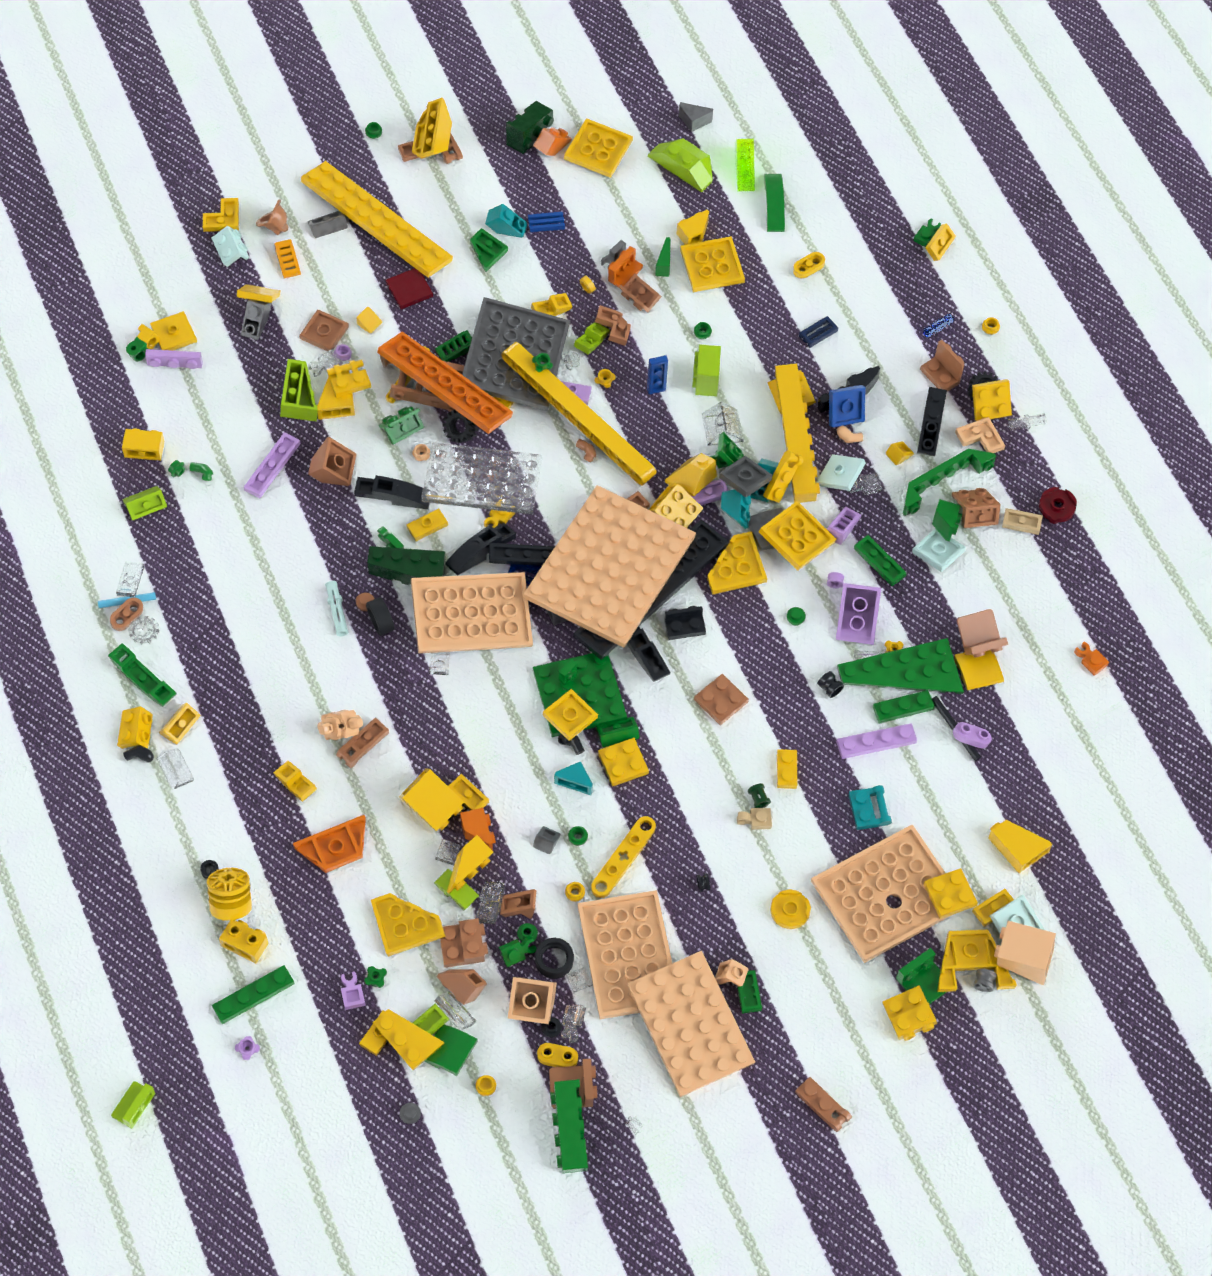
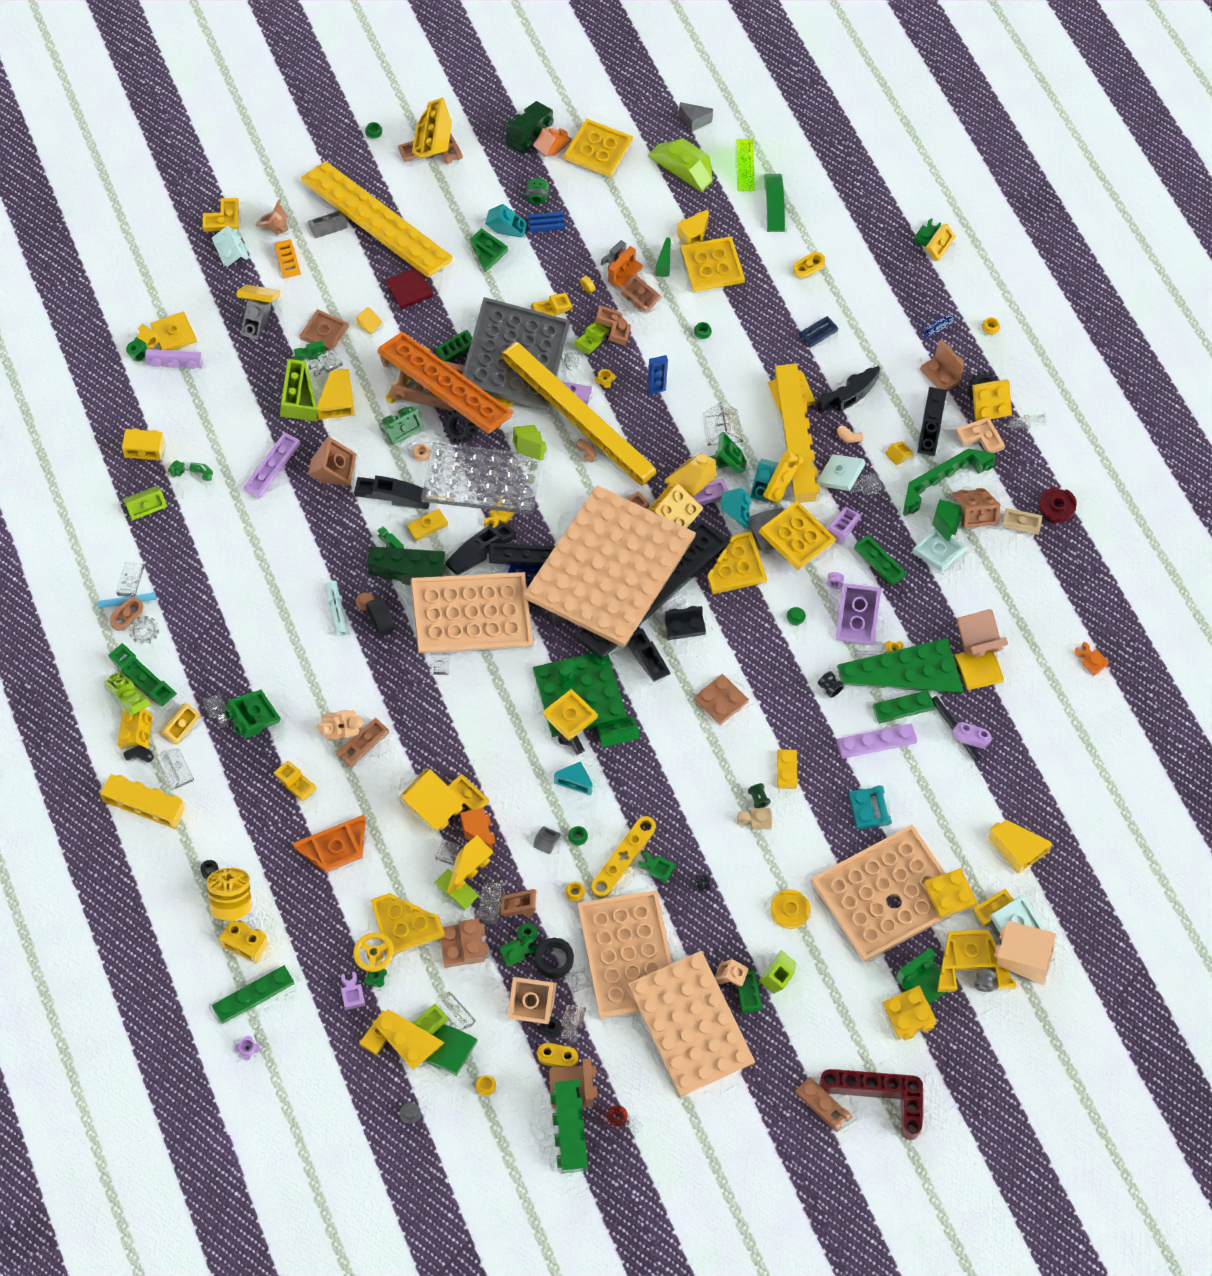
(126, 693): none -> lime slope
(133, 1104): lime panel -> none
(142, 800): none -> yellow brick
(215, 709): none -> clear plate
(251, 713): none -> green plate
(311, 351): none -> green plate
(343, 352): lavender plate -> none
(350, 382): yellow plate -> none
(373, 960): none -> yellow piece
(463, 983): nougat slope -> none
(529, 441): none -> lime slope
(537, 191): none -> green head
(542, 357): green plate -> none
(617, 1110): none -> clear red plate
(623, 762): yellow plate -> none
(659, 868): none -> green plate
(706, 370): lime brick -> none
(745, 476): dark grey plate -> none
(778, 972): none -> lime slope
(847, 406): blue plate -> none
(881, 1091): none -> dark red beam

